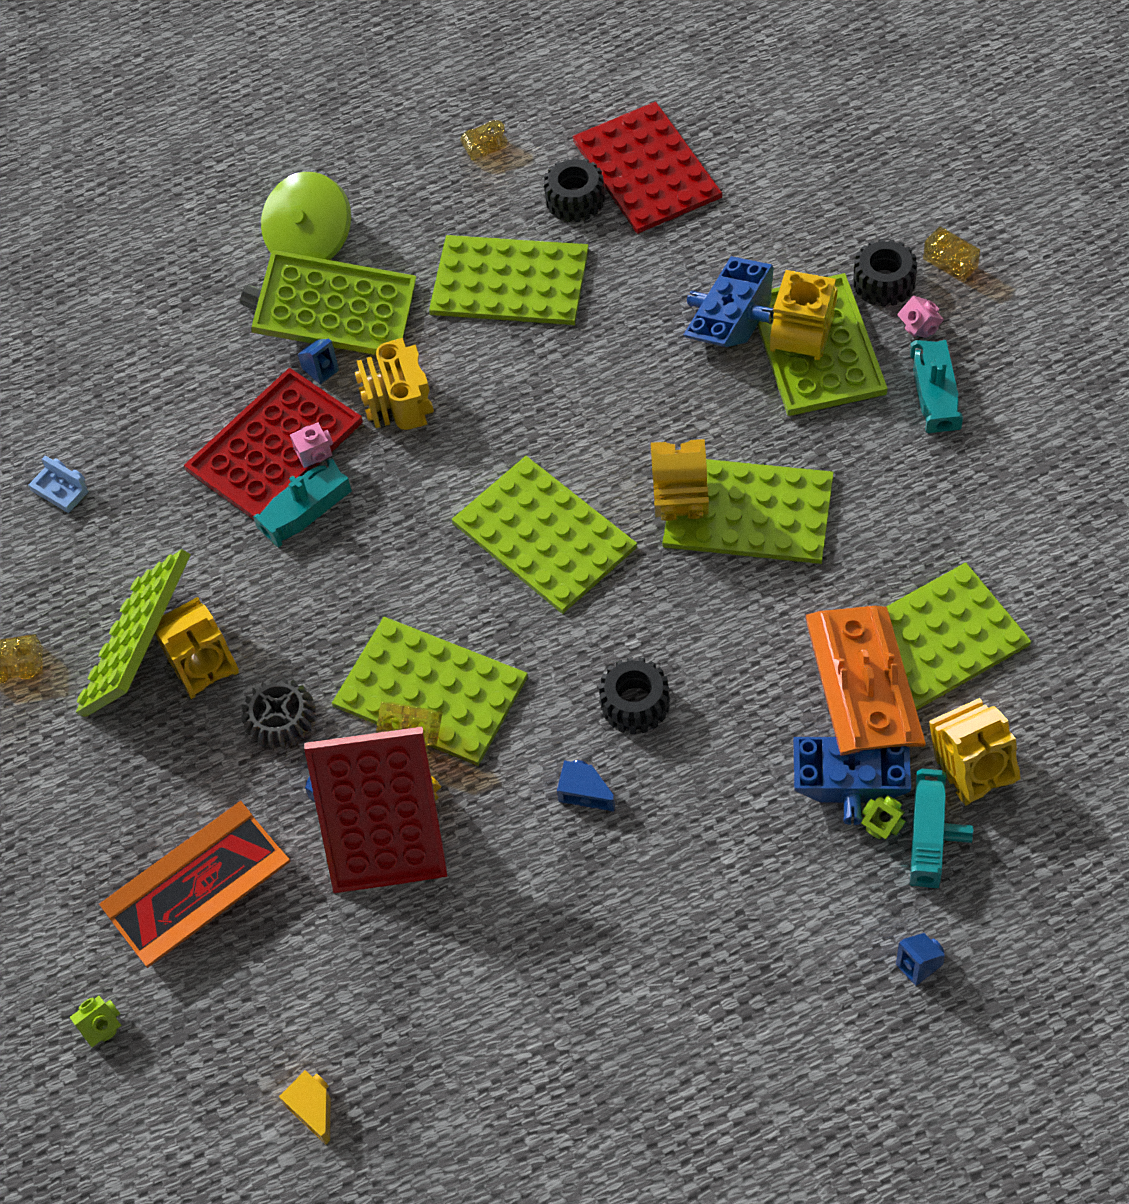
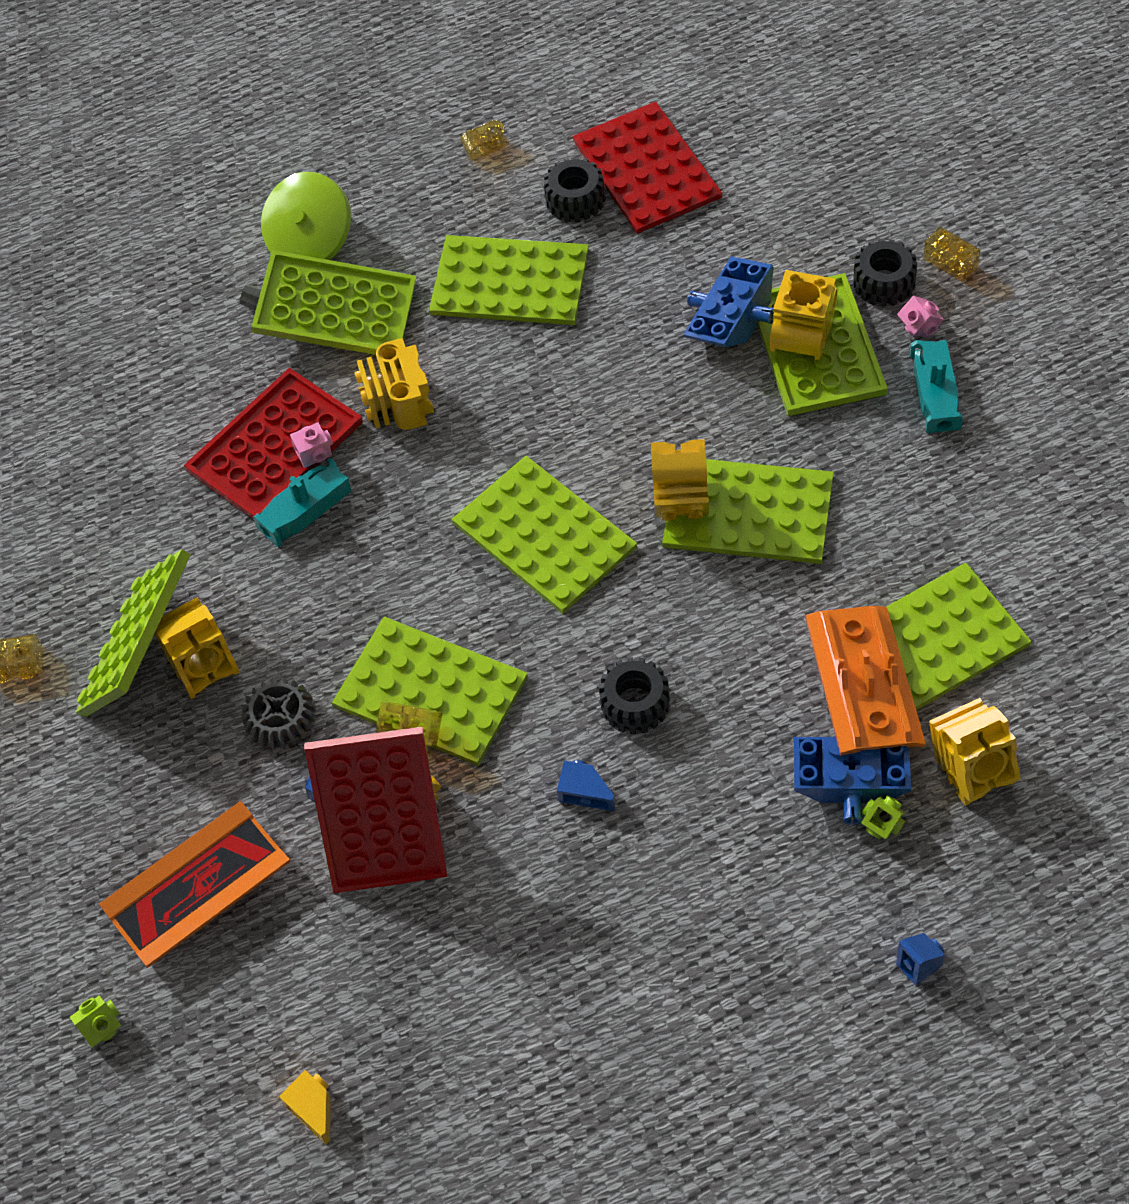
(59, 484): light blue bracket -> none
(319, 360): blue slope -> none
(930, 830): teal piece -> none

